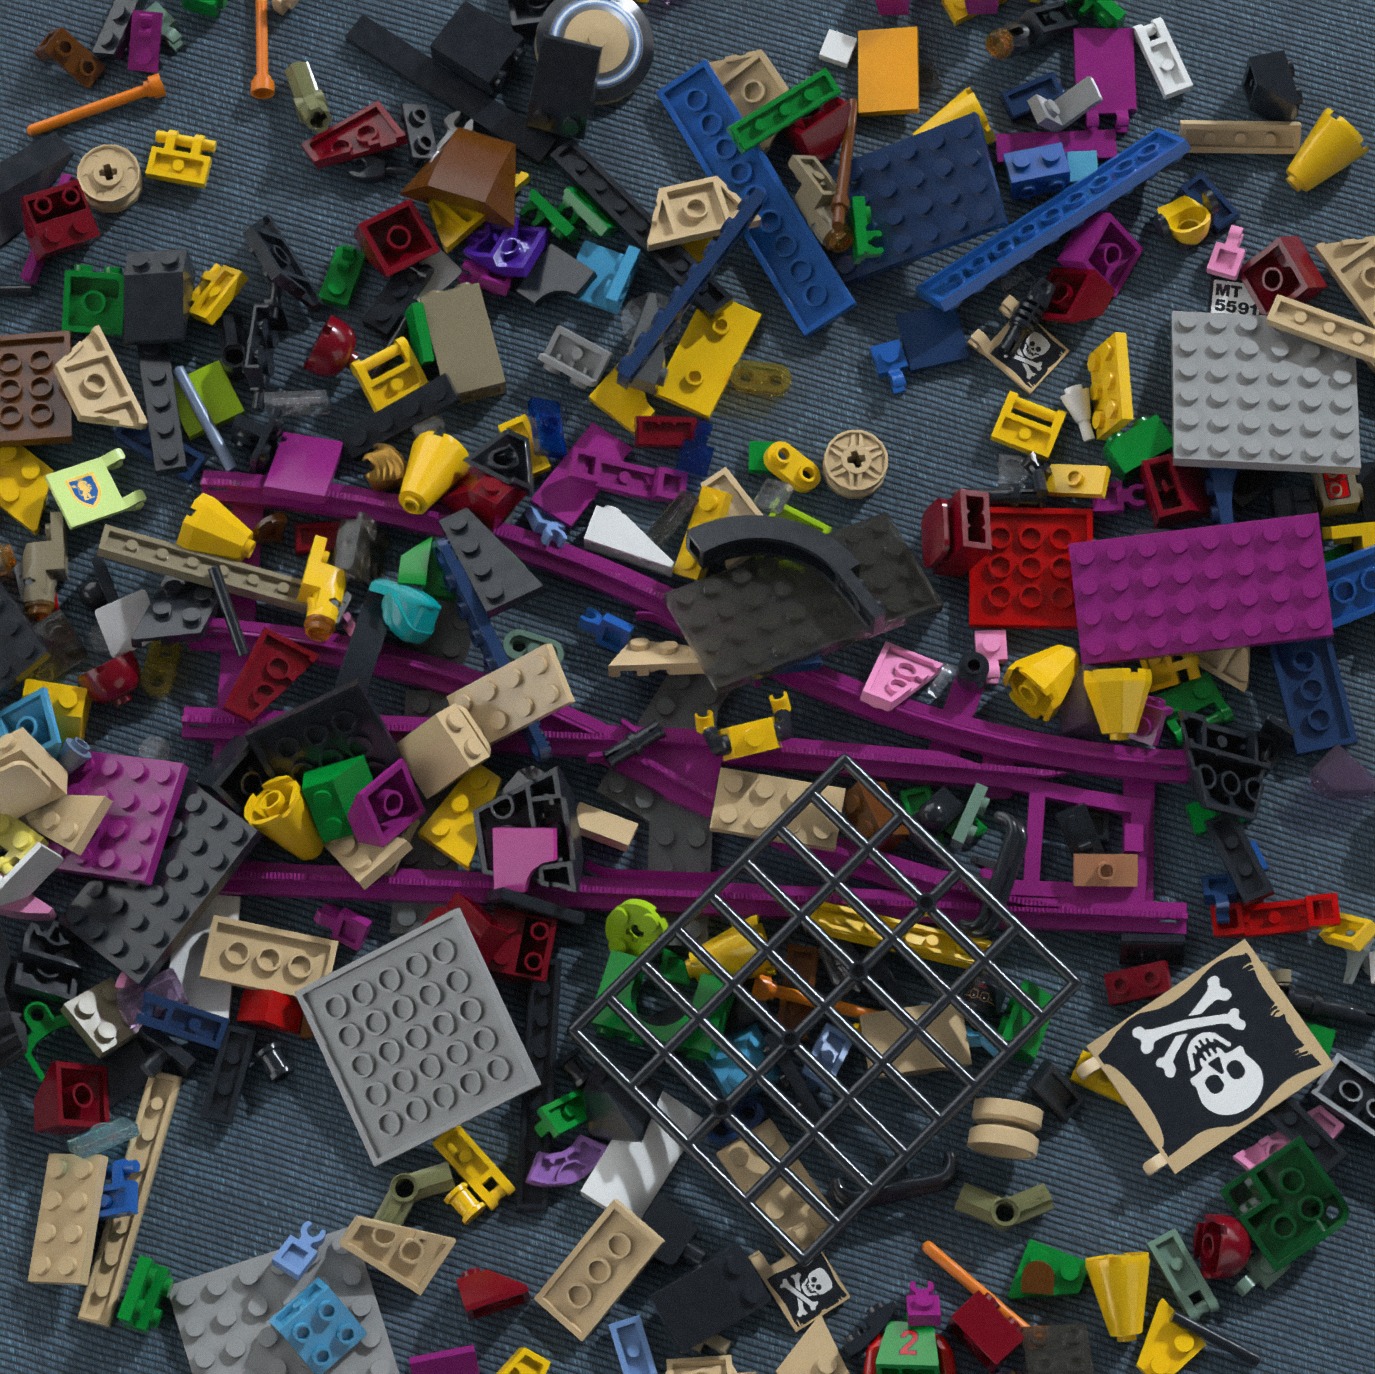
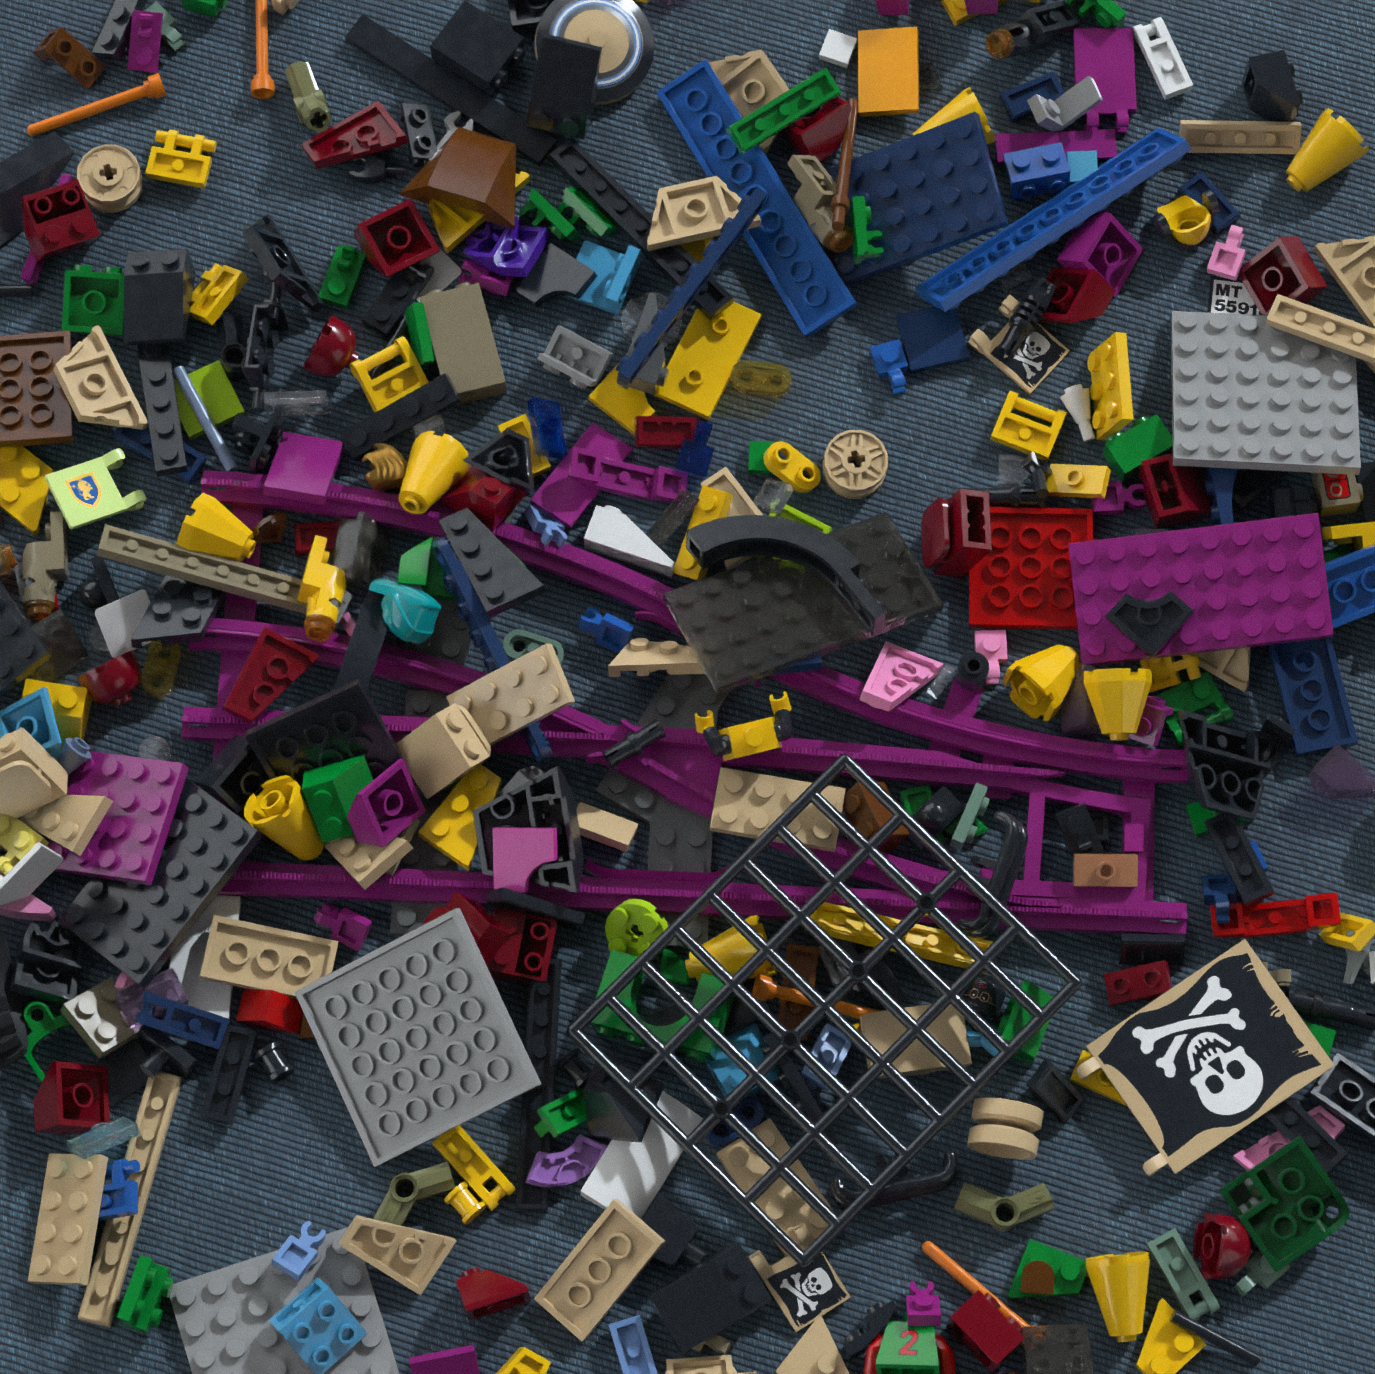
(228, 611): black bar -> none
(1150, 622): none -> black tile

